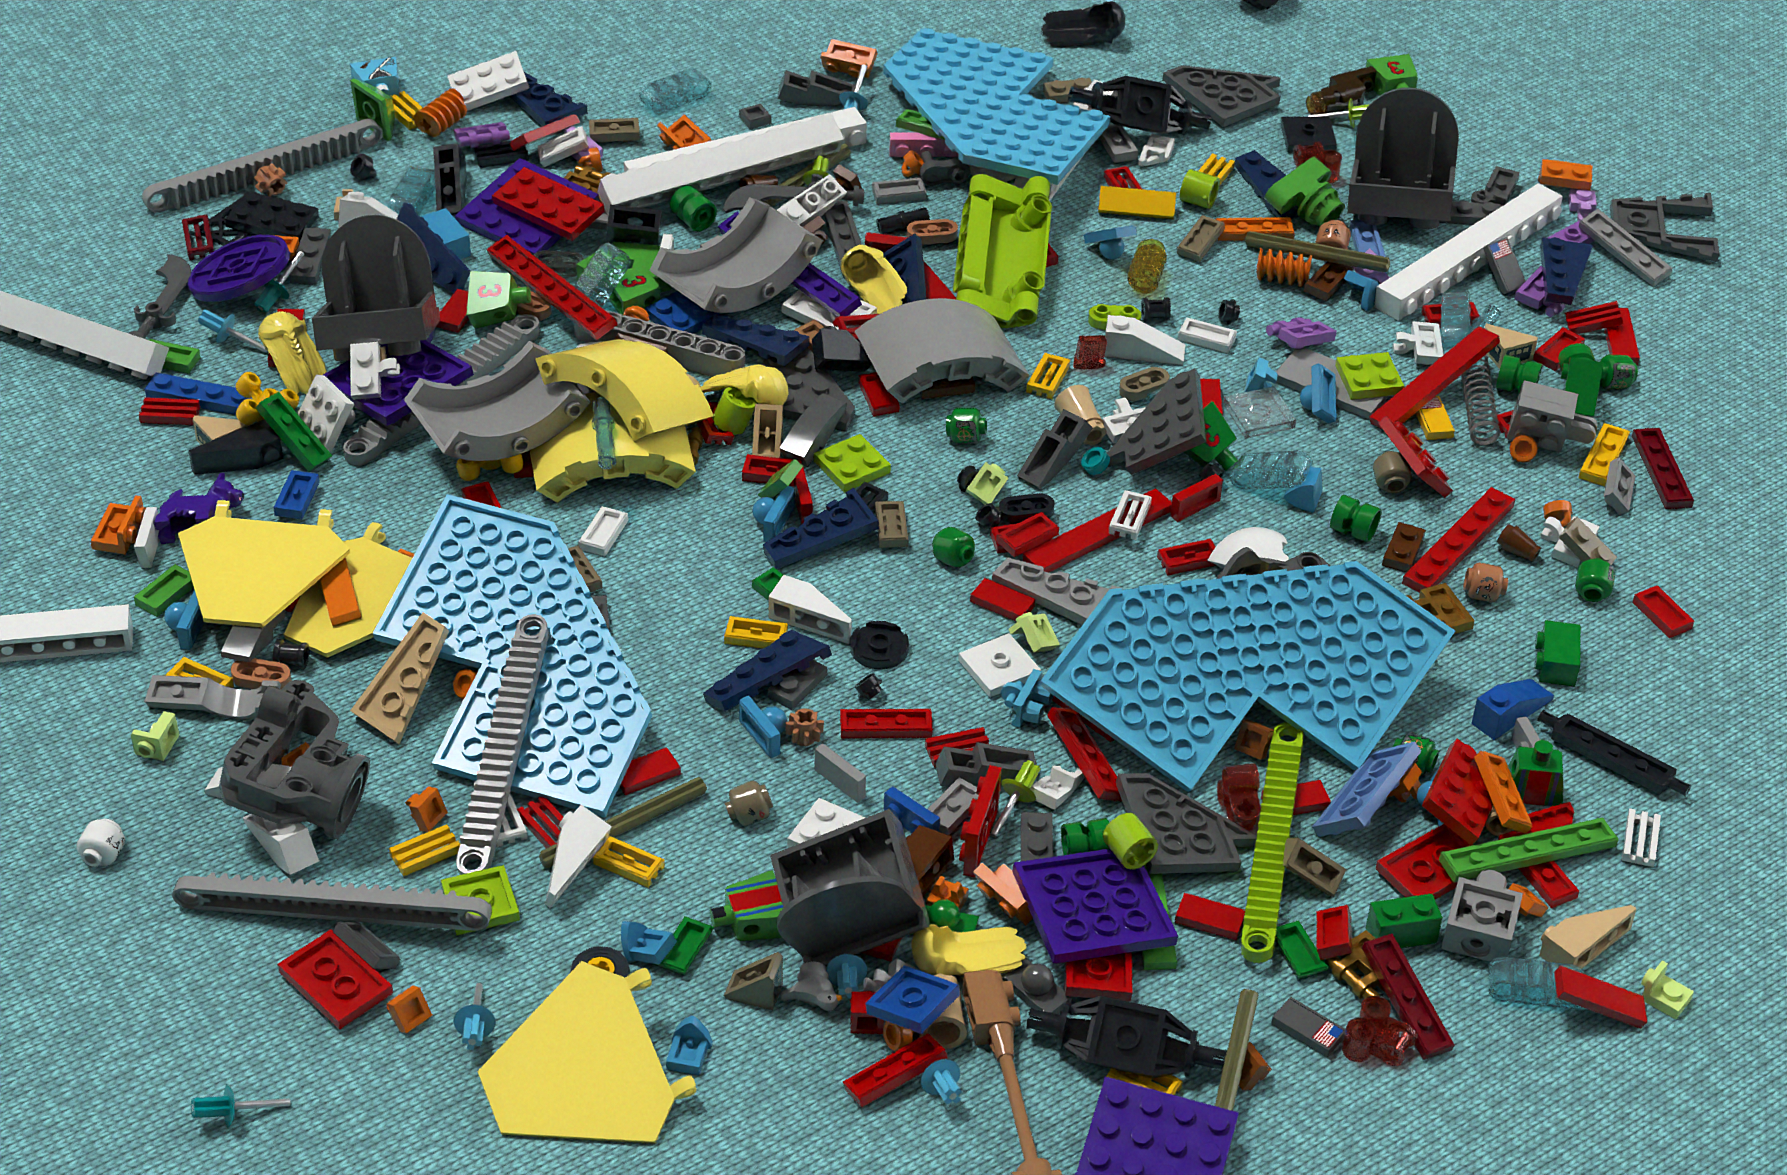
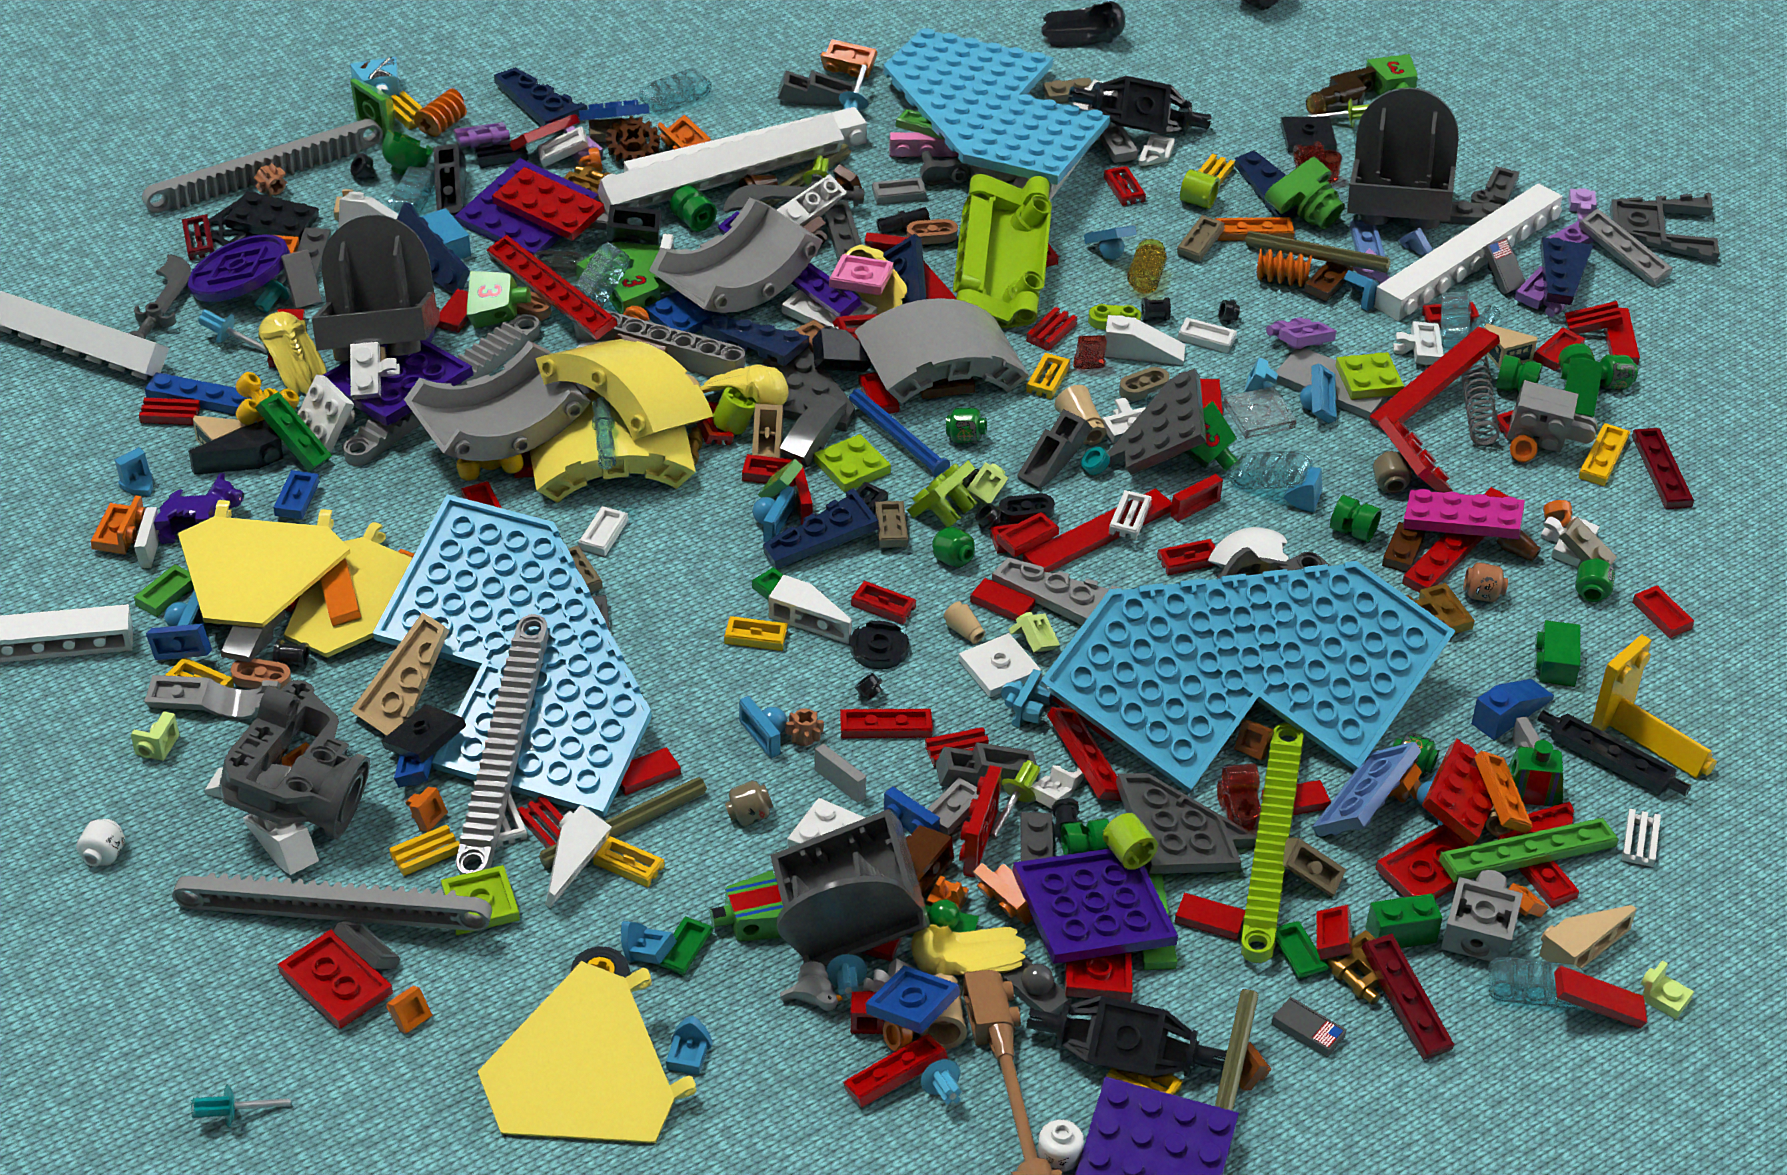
(134, 473): none -> dark azure tile
(179, 641): none -> blue plate
(180, 357): bright green tile -> none
(301, 278): none -> light grey tile
(404, 151): none -> green cylinder
(412, 771): none -> blue plate
(423, 733): none -> black plate
(463, 682): orange tile -> none
(474, 1021): medium azure piece -> none
(490, 80): white plate -> none
(613, 109): none -> blue plate
(632, 139): none -> reddish brown gear
(755, 116): dark grey tile -> none
(757, 982): dark tan slope -> none
(766, 669): dark blue wing -> none
(797, 685): dark grey hinge -> none
(861, 274): none -> bright pink tile
(882, 605): none -> red tile
(899, 433): none -> blue axle
(913, 161): orange tile -> none
(939, 488): none -> lime plate
(963, 621): none -> tan cone
(1047, 327): none -> red tile
(1061, 1144): none -> white head
(1065, 812): none -> black bush
(1137, 202): yellow tile -> none
(1209, 470): black plate -> none
(1224, 93): dark grey wing -> none
(1334, 234): nougat head -> none
(1377, 1034): clear red piece -> none
(1417, 242): none -> medium blue tile
(1435, 420): yellow tile -> none
(1464, 514): none -> dark pink plate
(1565, 174): orange bracket -> none
(1617, 709): none -> yellow piece
(1619, 486): light grey plate -> none

